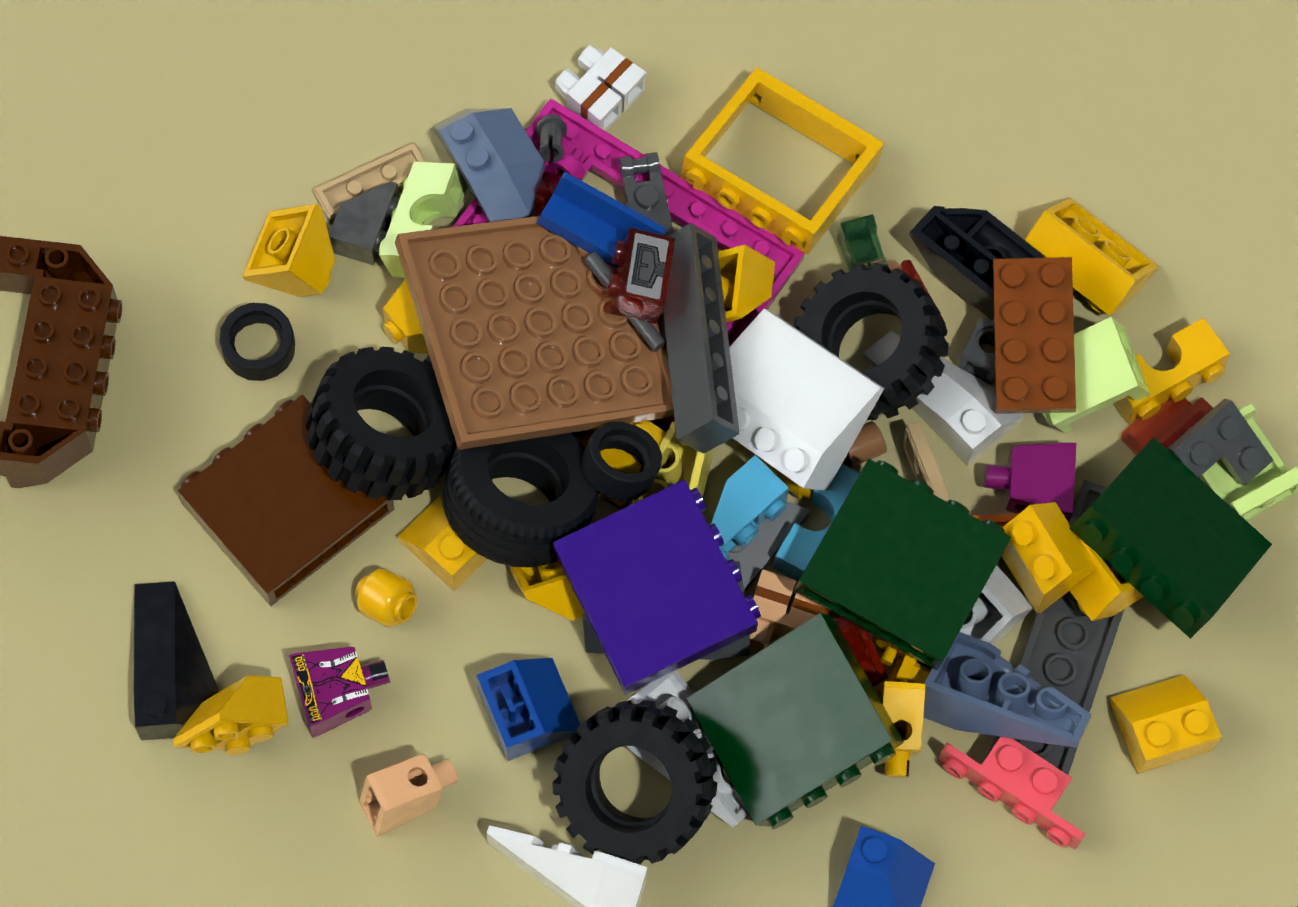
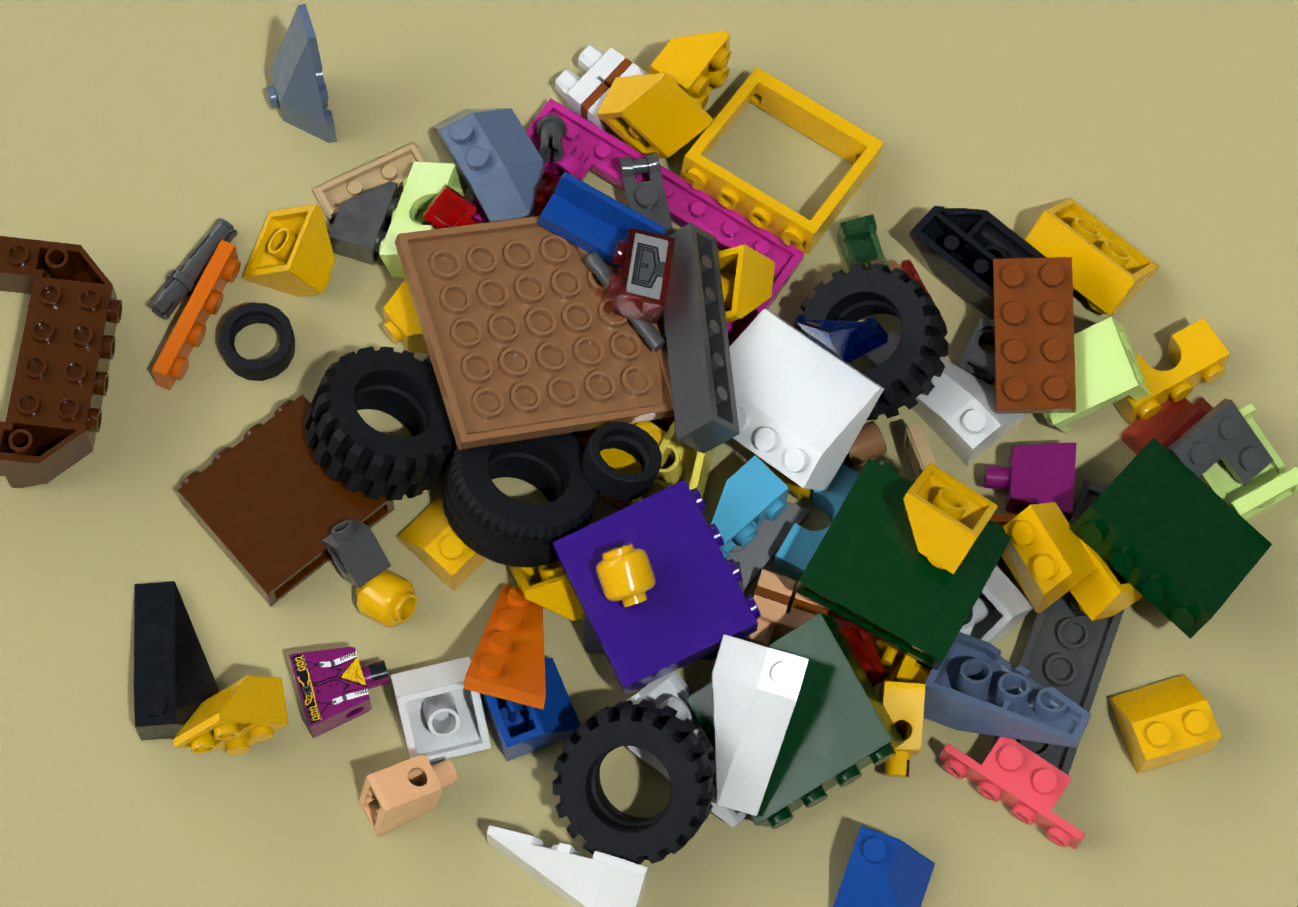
(184, 279): none -> dark grey pin
(191, 325): none -> orange plate
(299, 81): none -> sand blue wedge
(356, 552): none -> dark grey brick
(438, 713): none -> white slope
(450, 210): none -> red plate
(511, 652): none -> orange wing
(626, 574): none -> yellow head
(653, 113): none -> yellow slope
(696, 62): none -> yellow slope
(752, 709): none -> white wedge
(845, 338): none -> clear blue slope
(945, 517): none -> yellow slope

